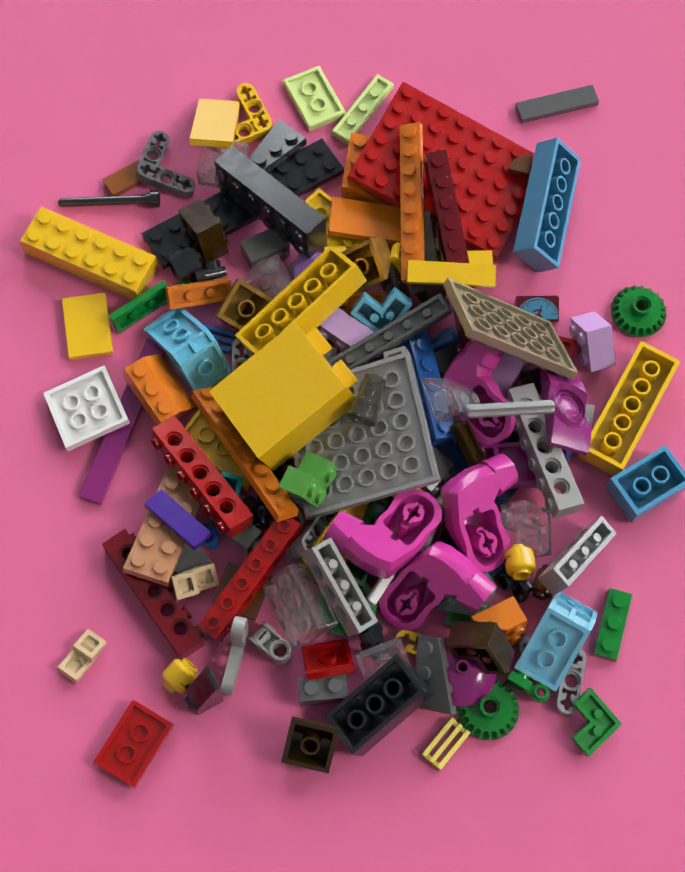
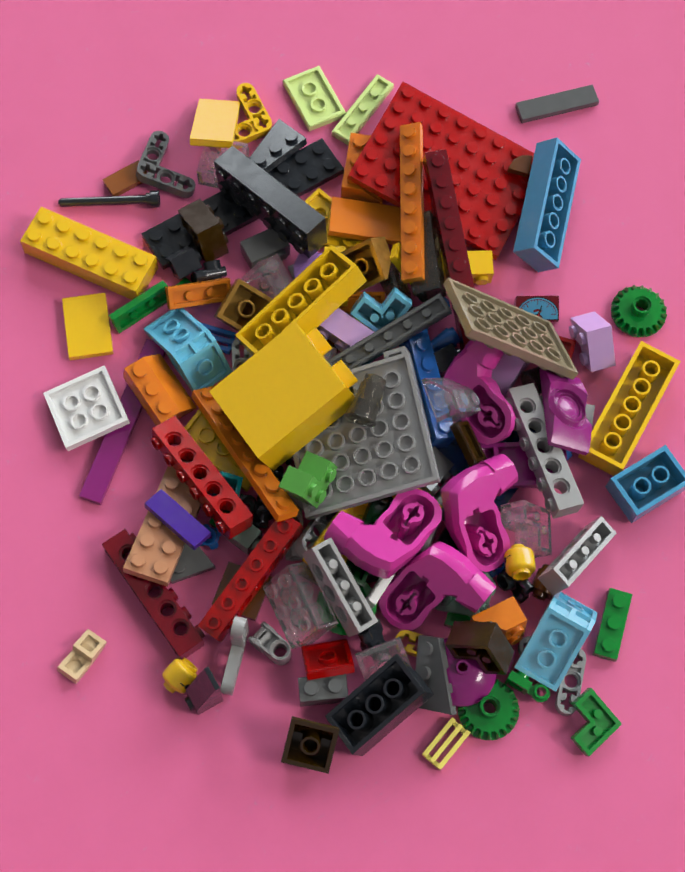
(133, 743): red plate -> none
(194, 580): tan slope -> none
(437, 272): yellow tile -> none
(510, 409): light grey axle -> none

